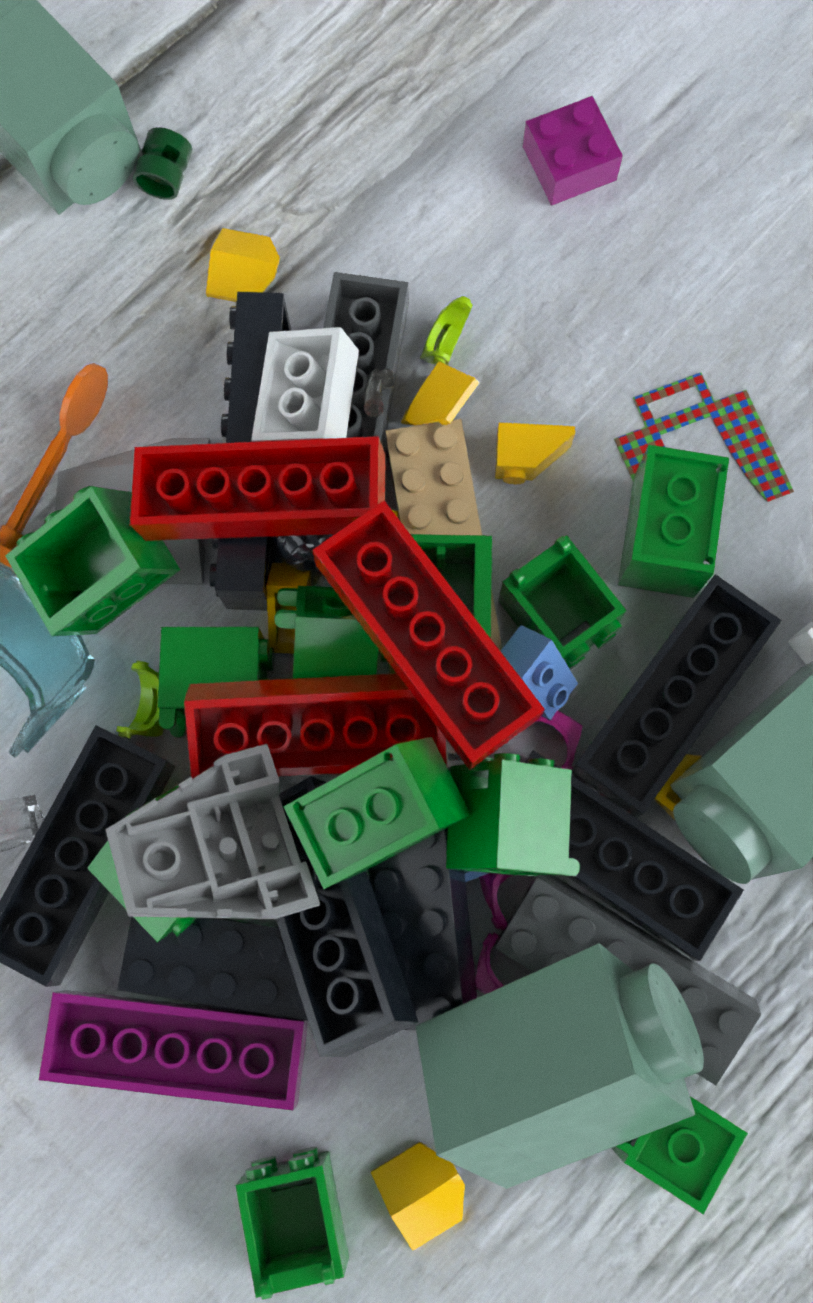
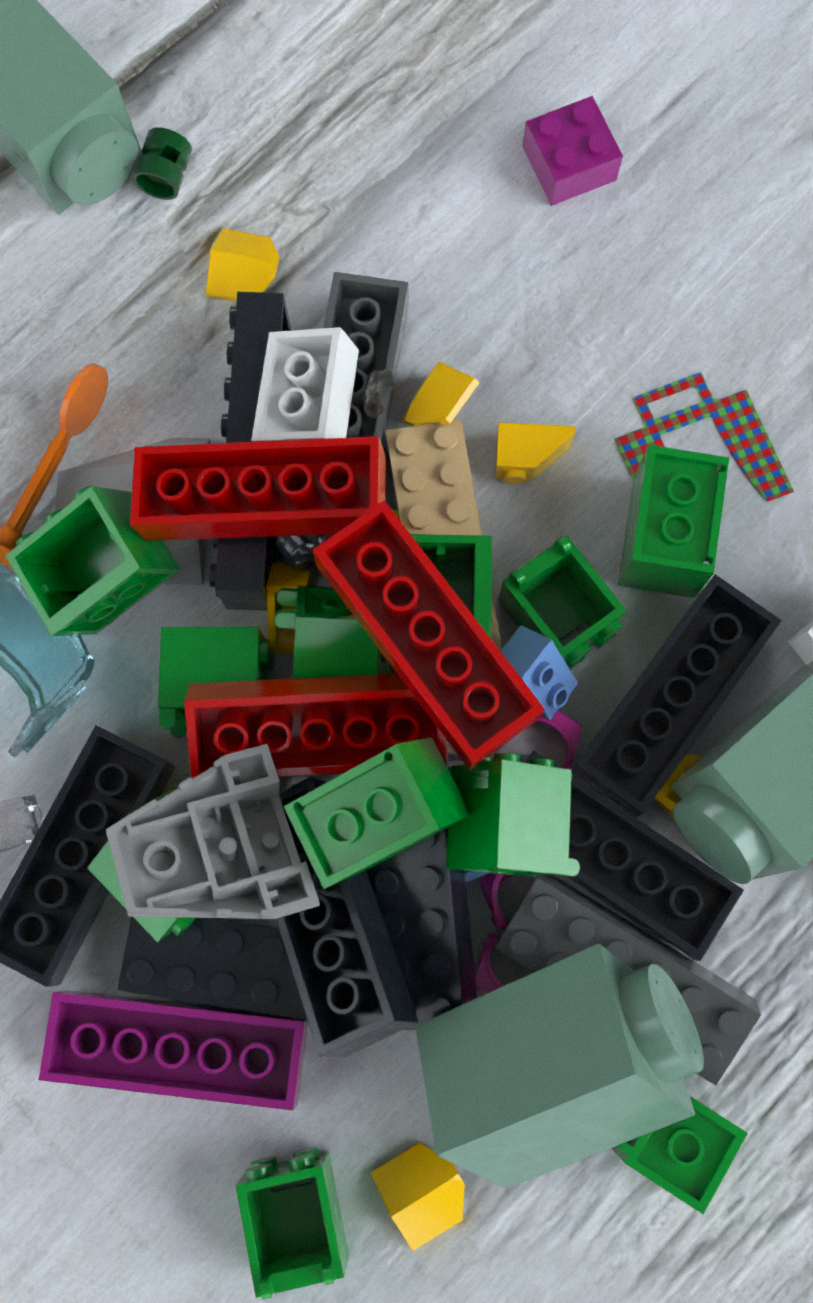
(147, 717): lime helmet -> none
(451, 319): lime helmet -> none

